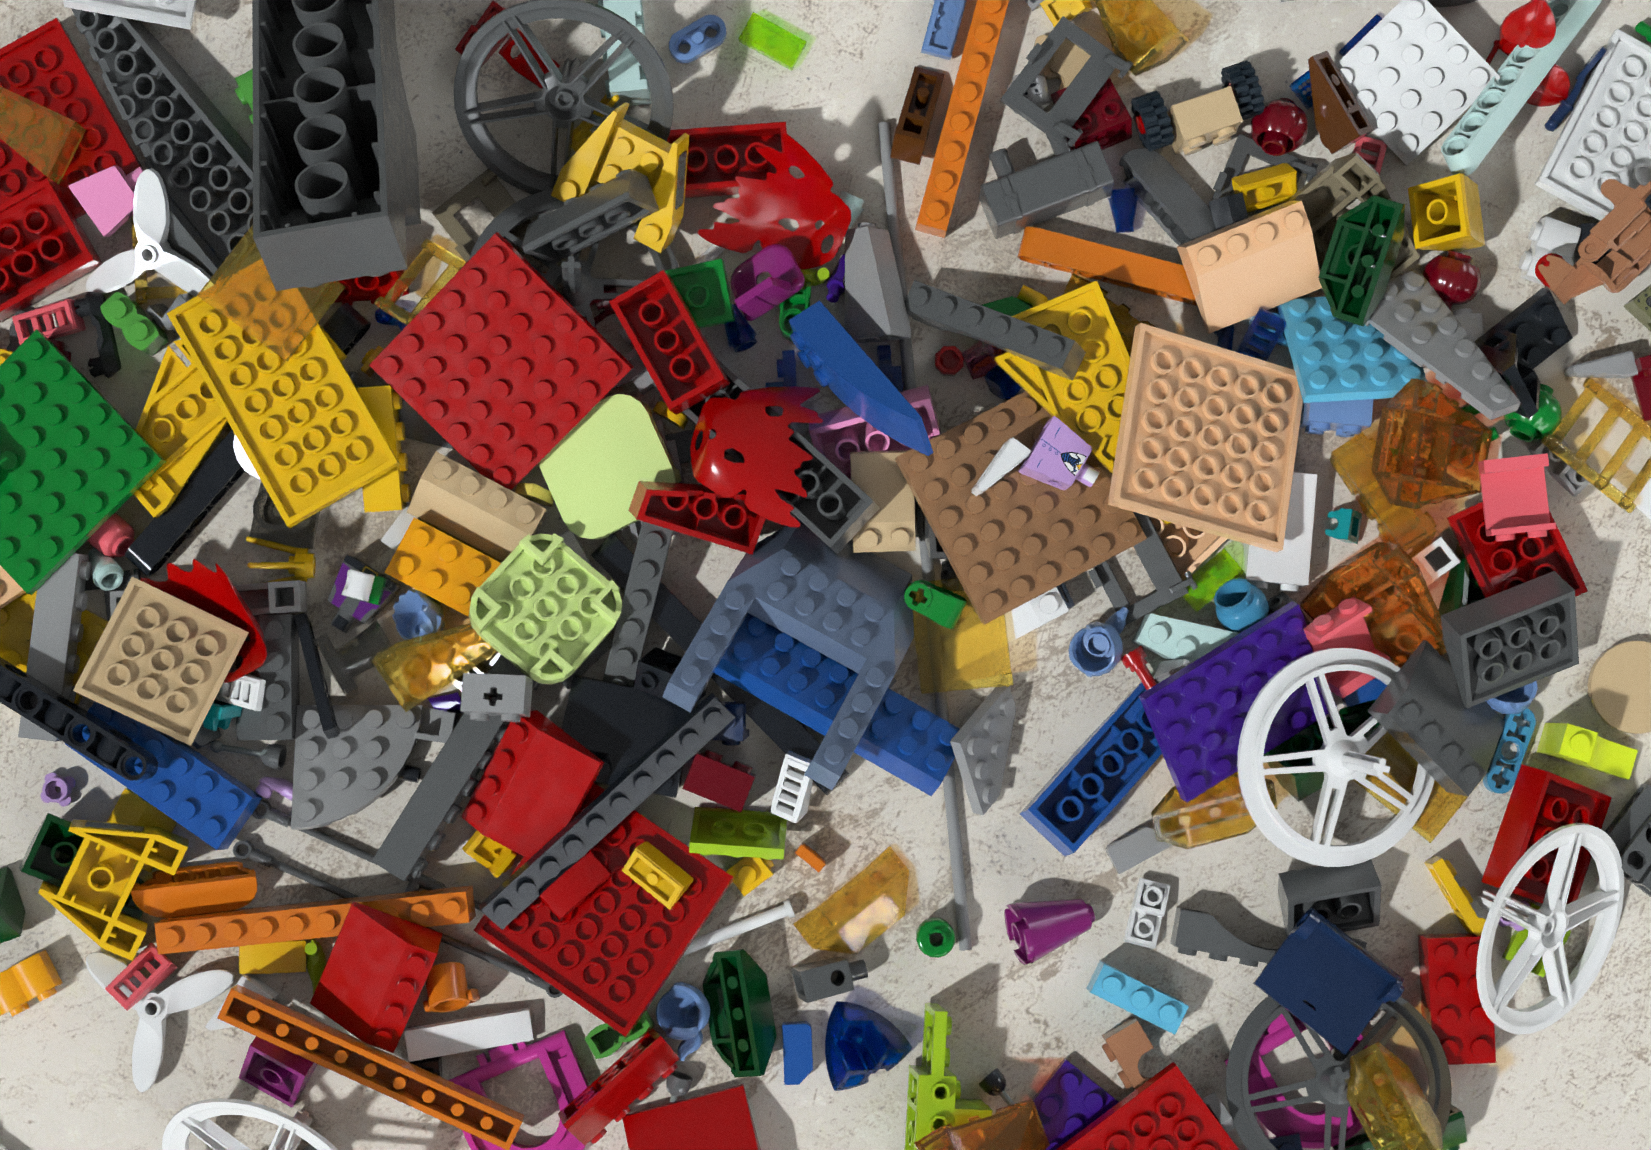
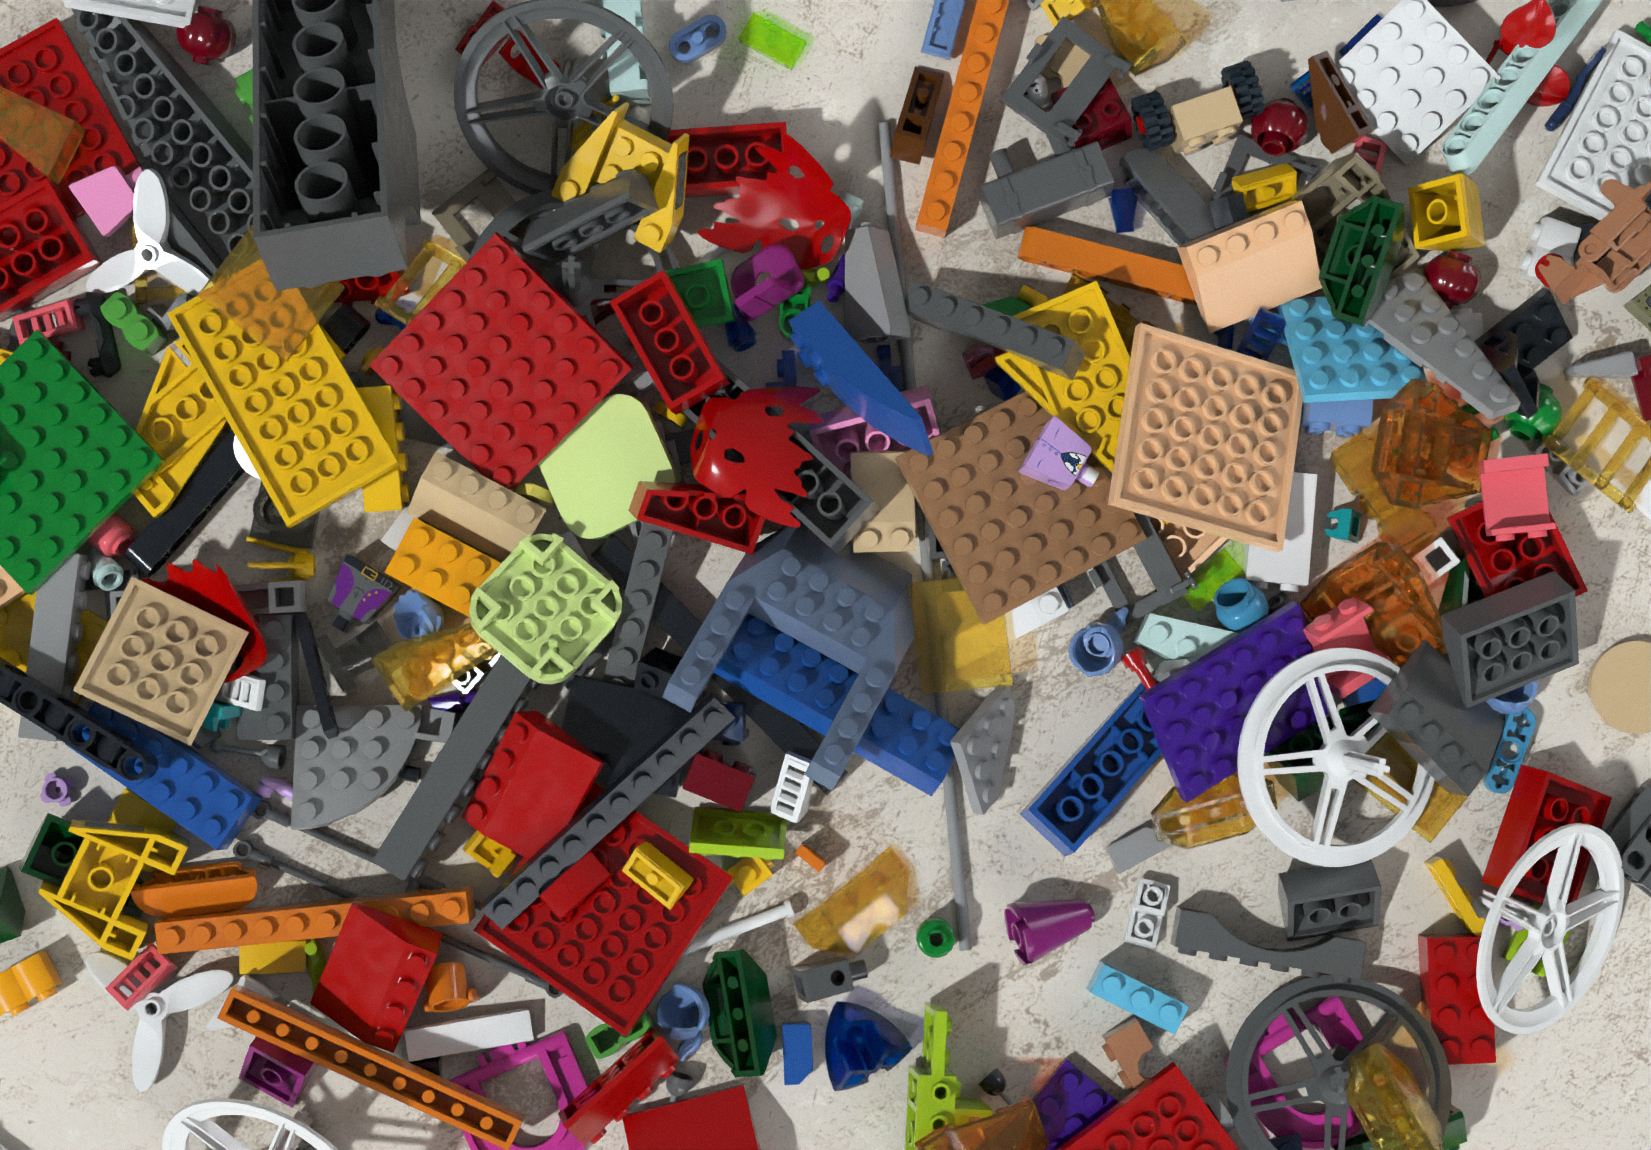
(207, 36): none -> dark red plant
(364, 587): white leg -> none
(479, 689): light grey brick -> none
(940, 606): green piece -> none
(949, 360): red tile -> none
(1005, 460): white slope -> none
(1333, 976): dark blue door -> none
(1586, 749): neon yellow arch -> none

